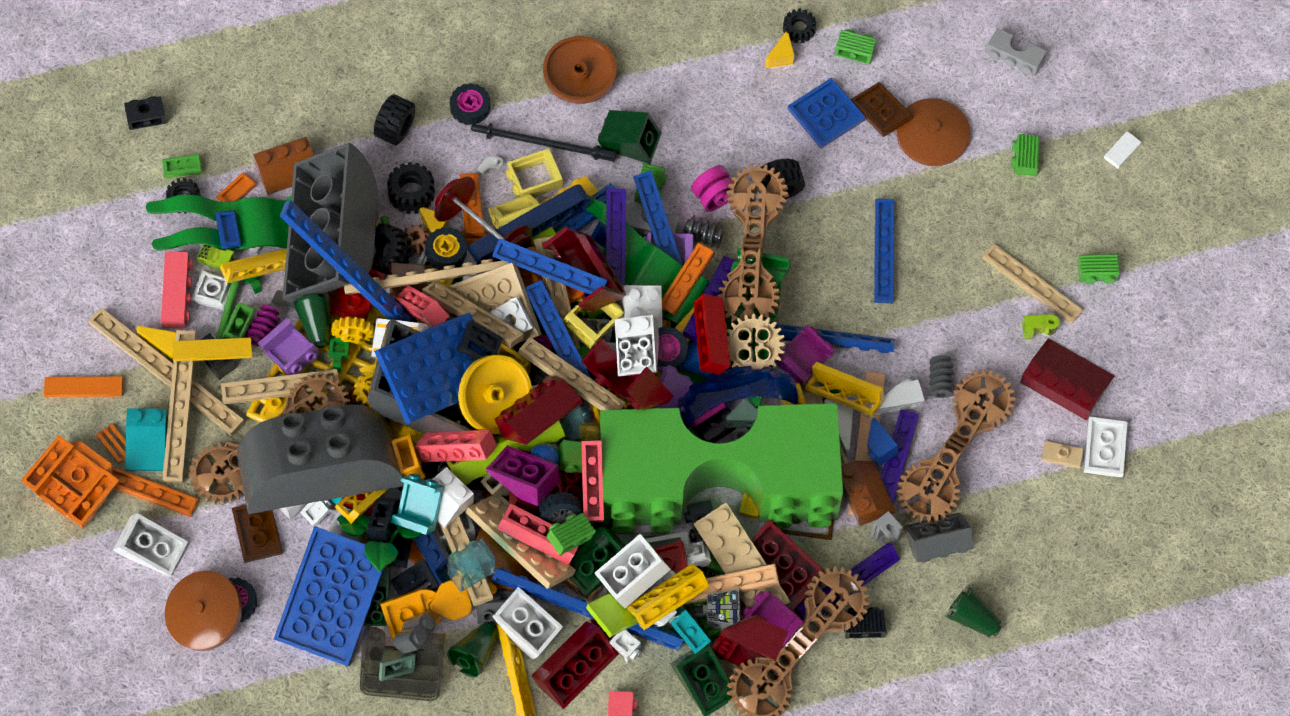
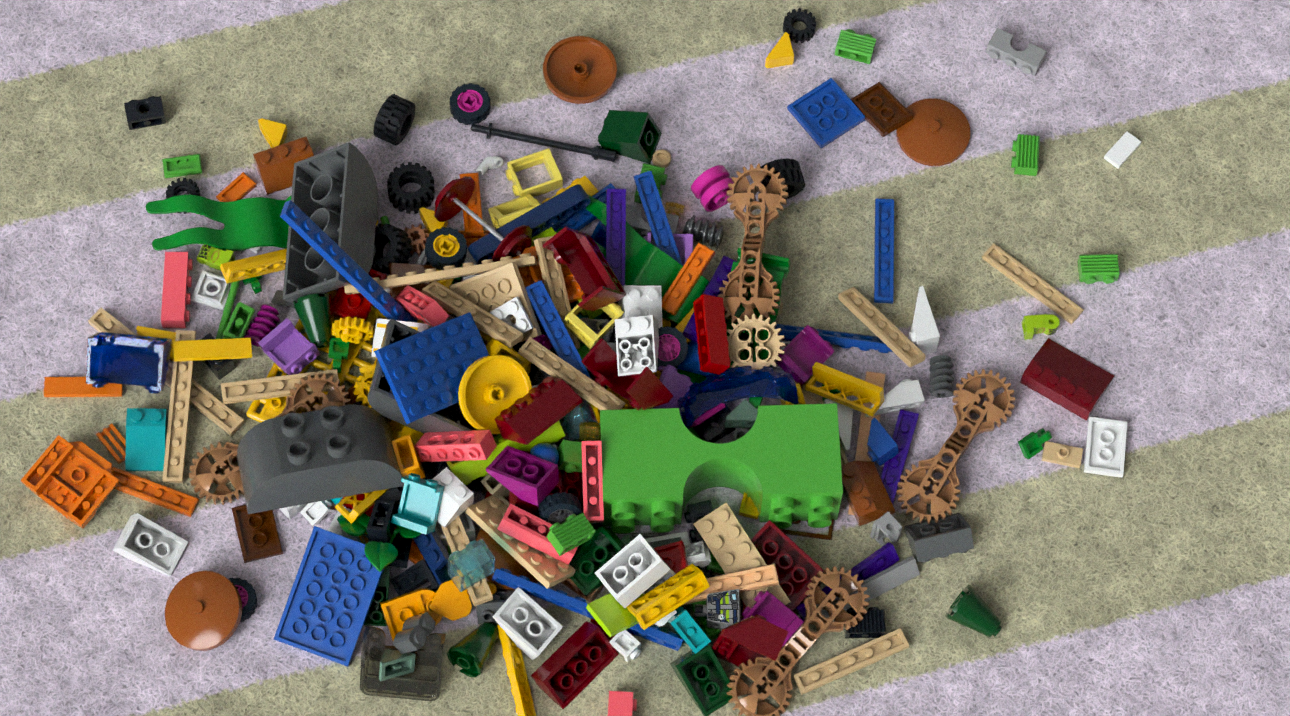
(128, 360): none -> clear blue windscreen
(228, 229): blue tile -> none
(274, 132): none -> yellow slope
(480, 338): black plate -> none
(547, 267): blue plate -> none
(661, 158): none -> tan tile
(674, 207): none -> clear yellow tile
(851, 661): none -> tan plate
(882, 327): none -> tan plate
(885, 580): none -> light grey tile
(923, 327): none -> white slope
(1032, 443): none -> green plate

